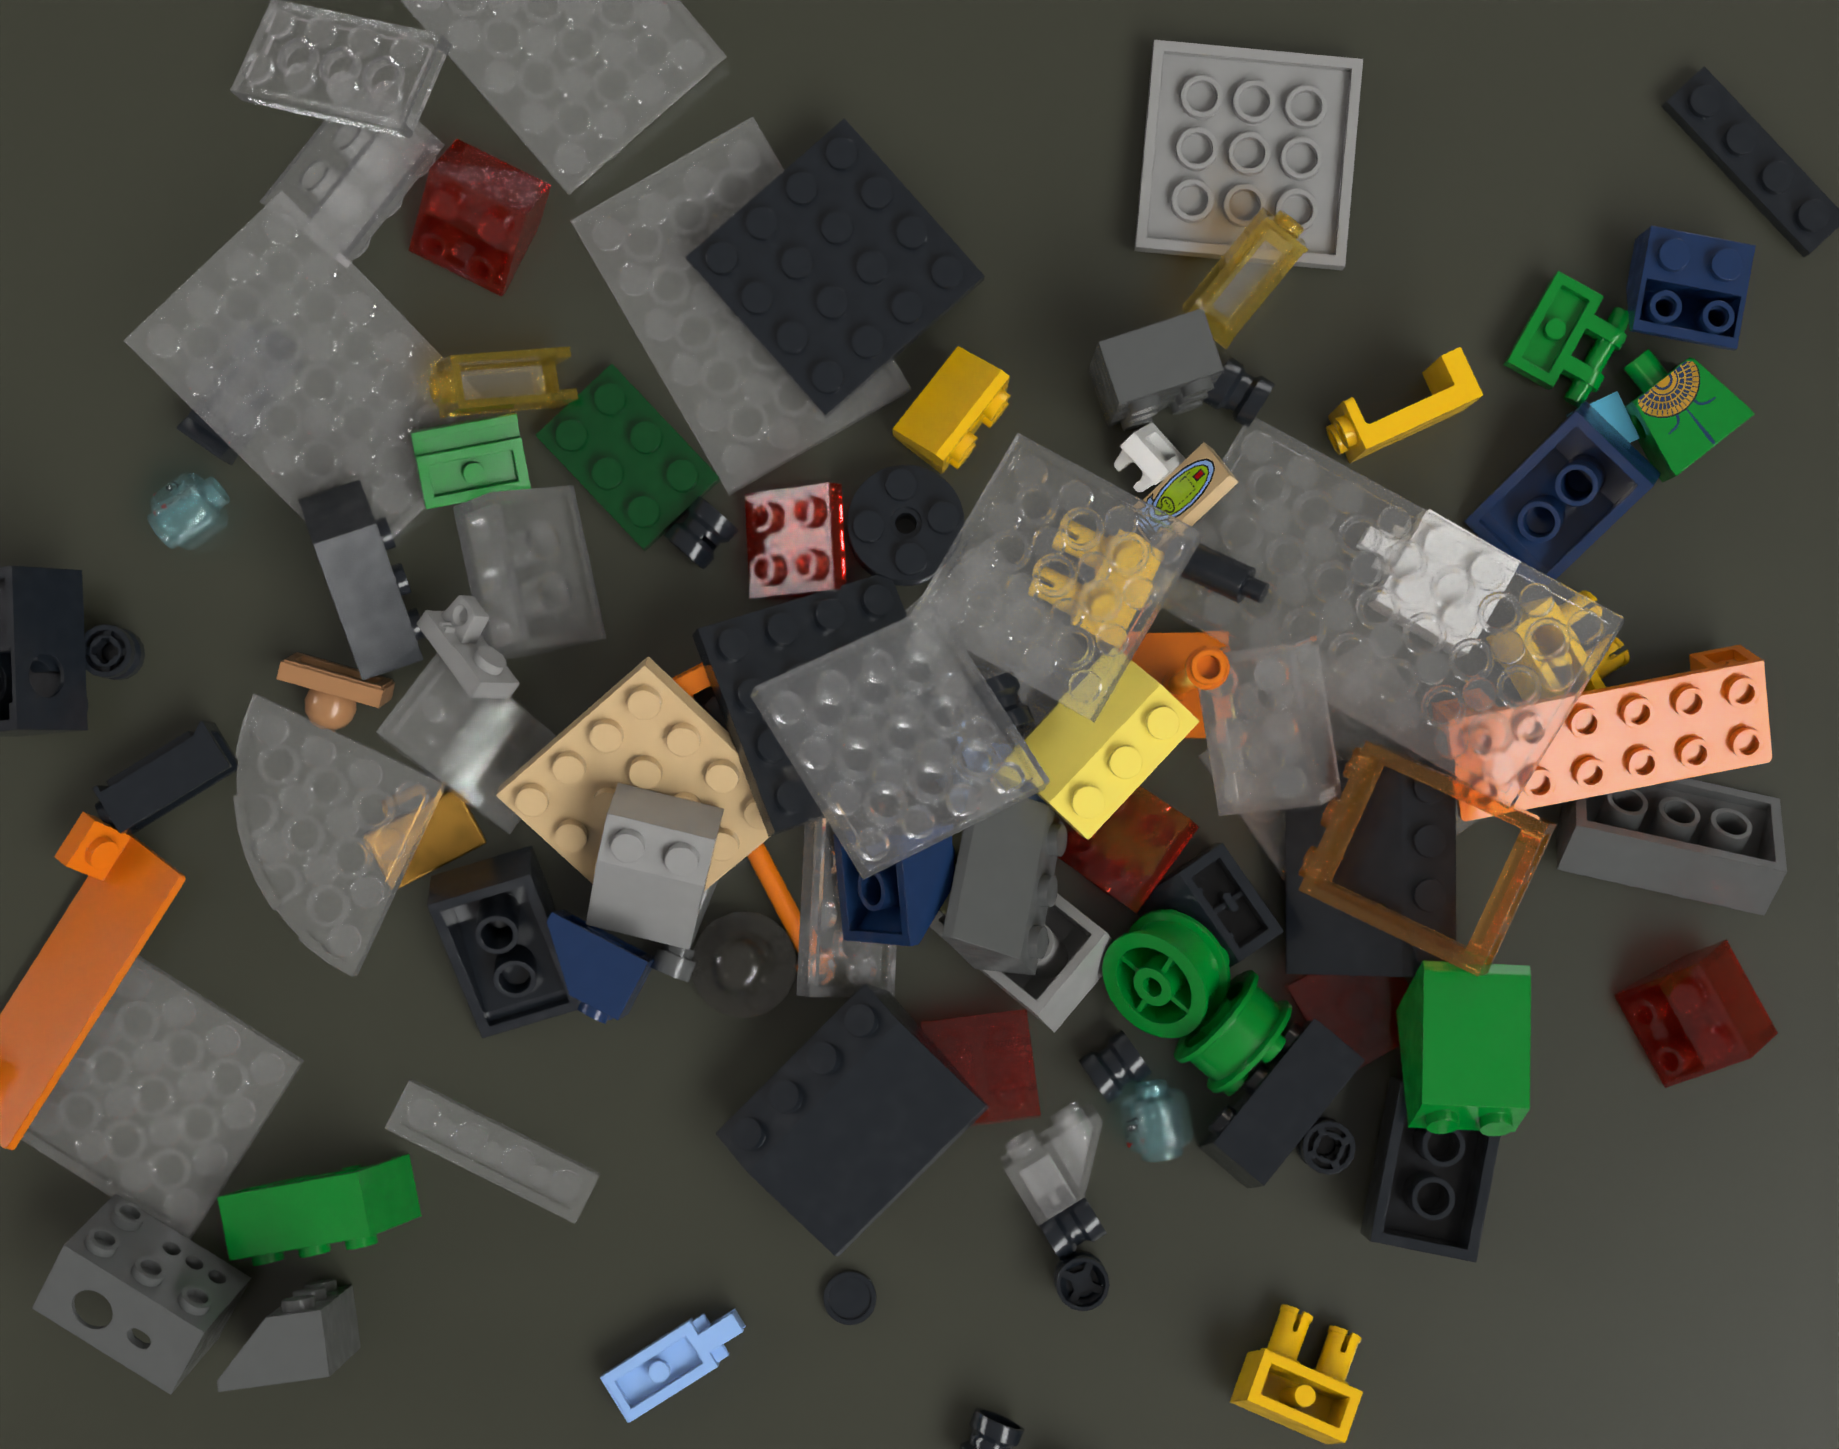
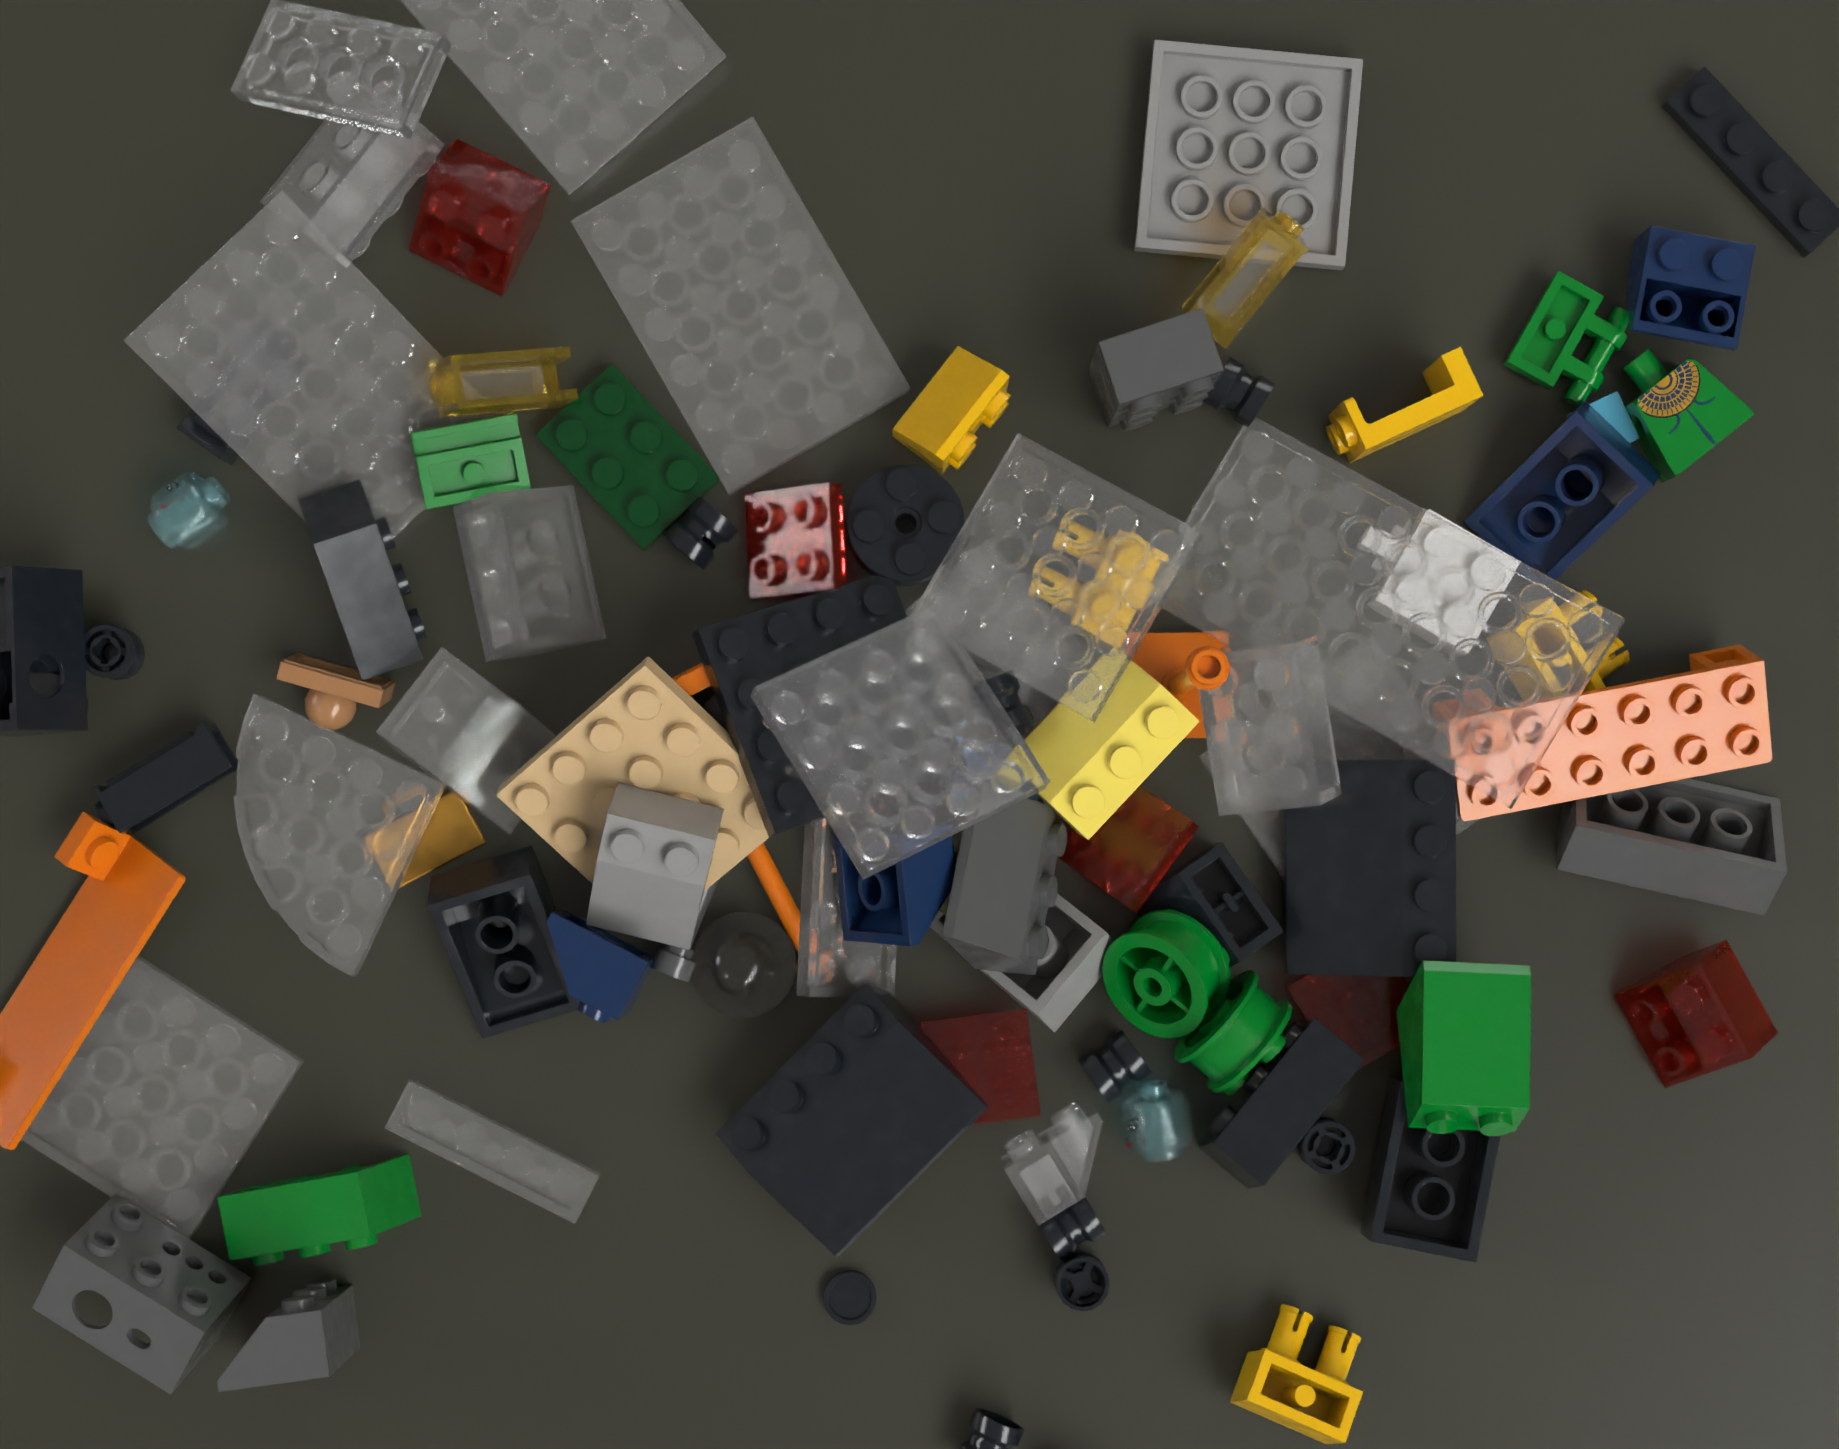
(465, 652): light grey hinge -> none
(670, 1363): light blue hinge -> none
(835, 268): black plate -> none
(1151, 453): white tile -> none
(1193, 486): tile -> none
(1224, 575): black cylinder -> none
(1342, 819): clear orange window -> none

